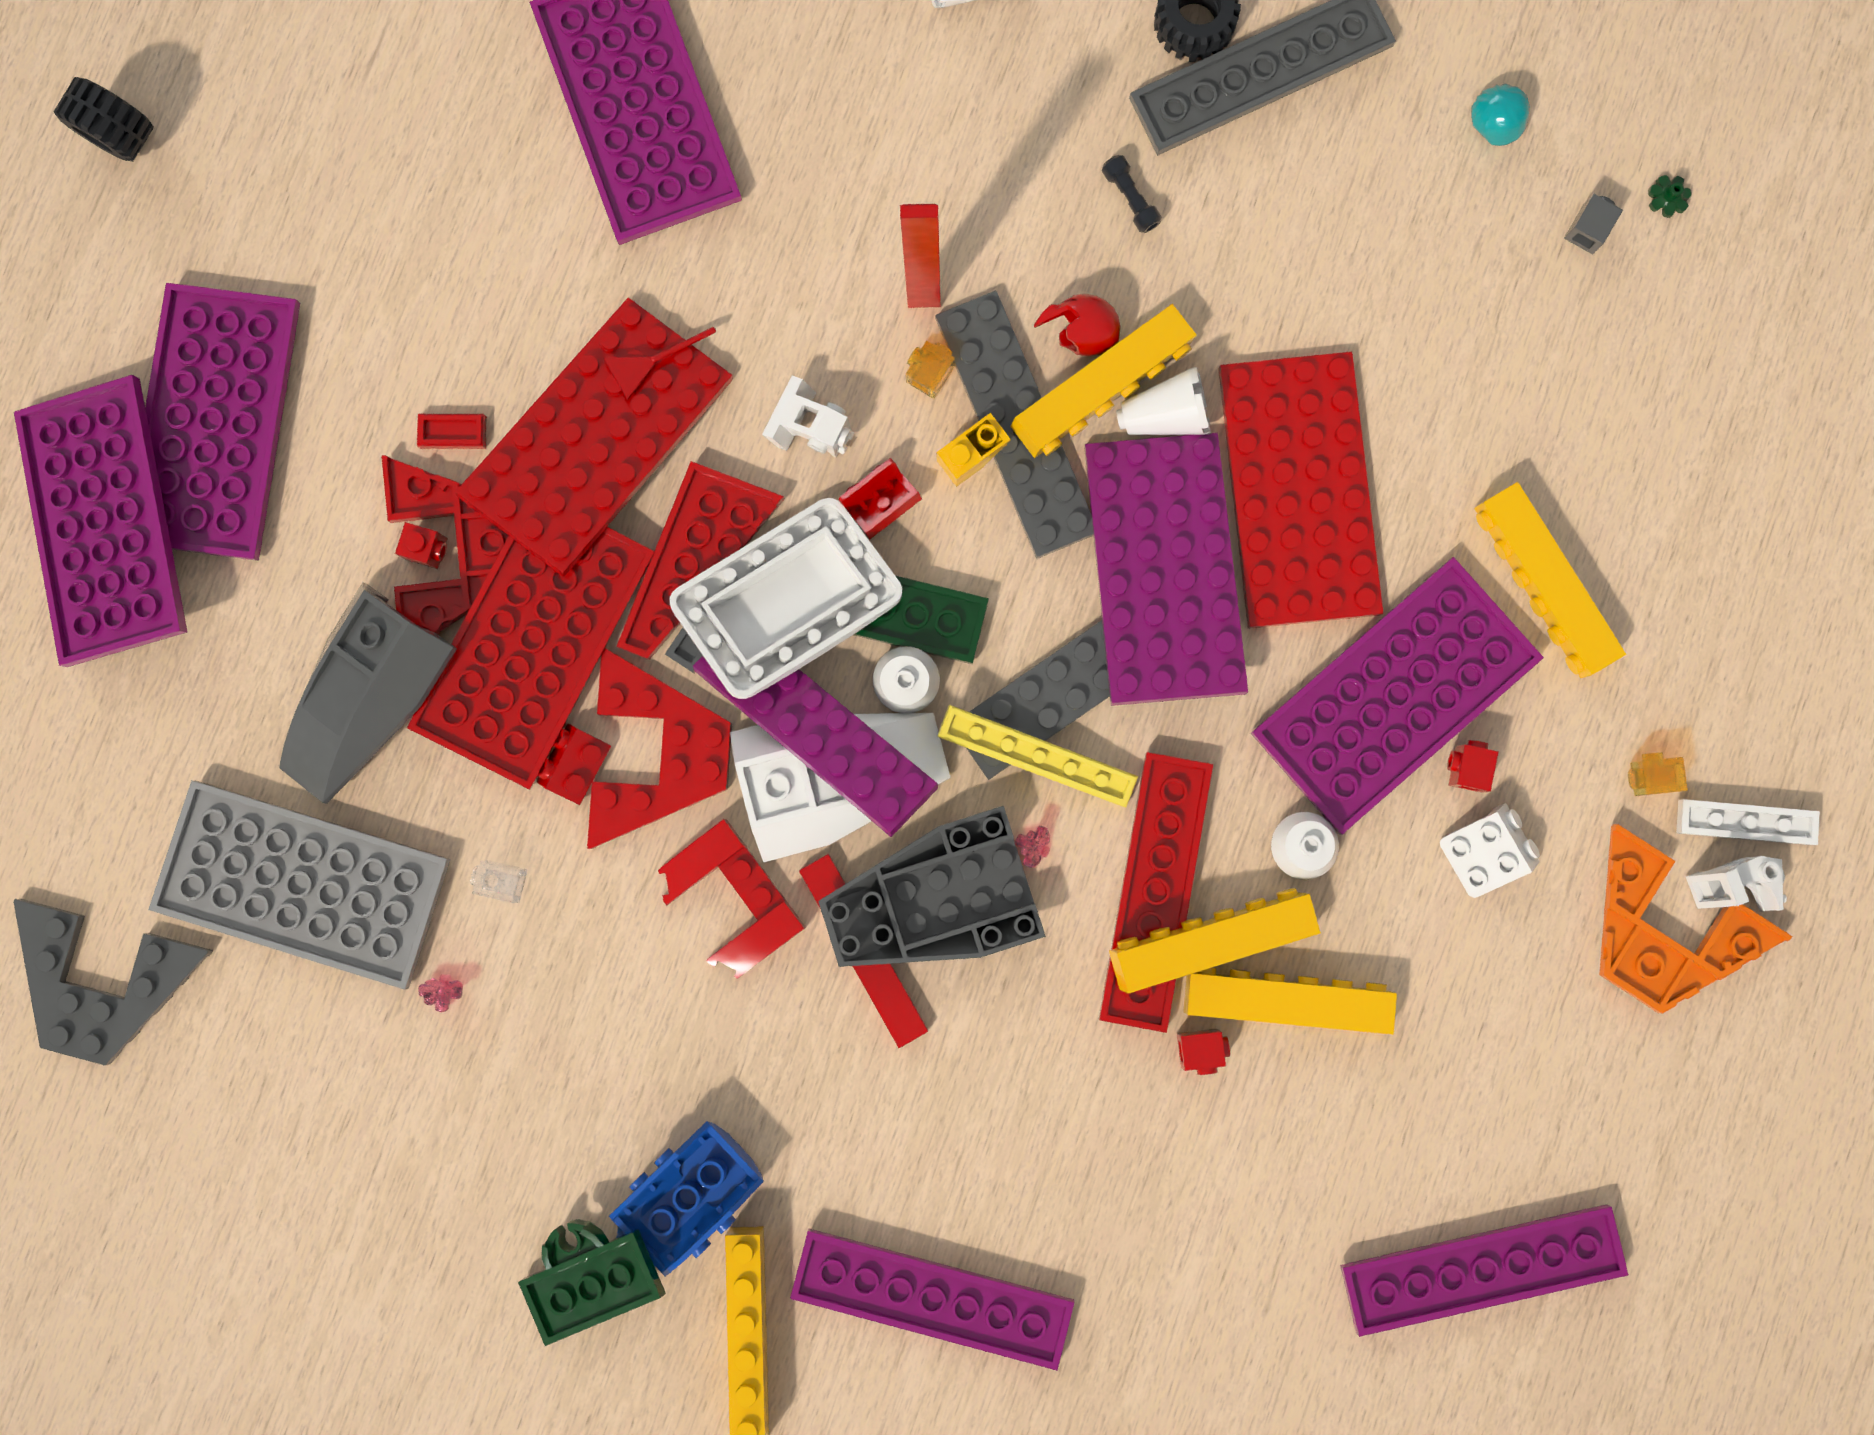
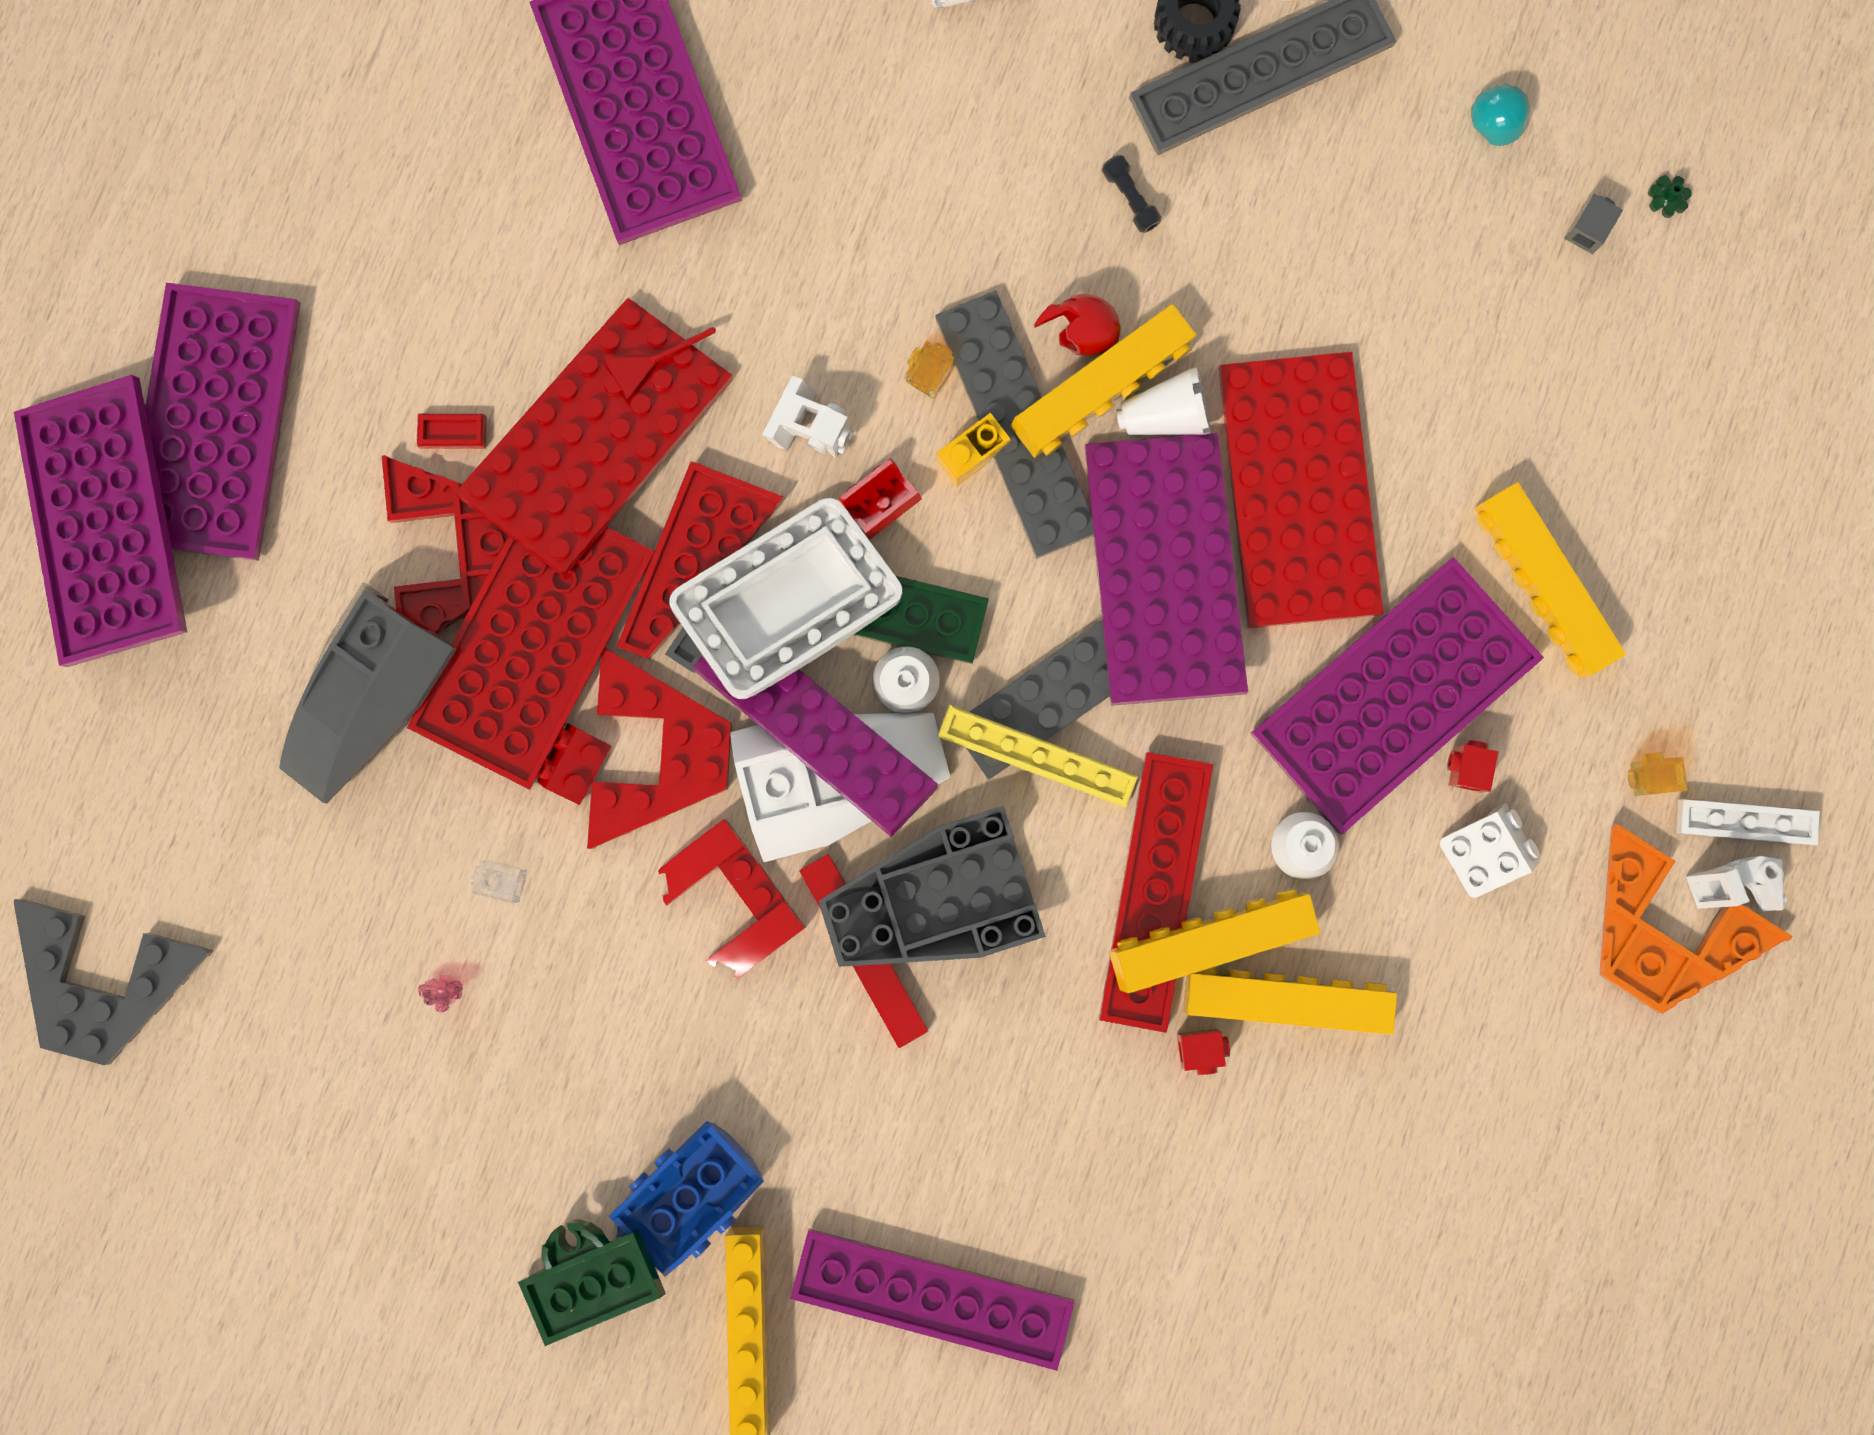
(103, 119): black tyre -> none
(299, 884): light grey plate -> none
(421, 545): red brick -> none
(921, 254): tile -> none
(1034, 846): clear pink plant -> none
(1484, 1270): magenta plate -> none

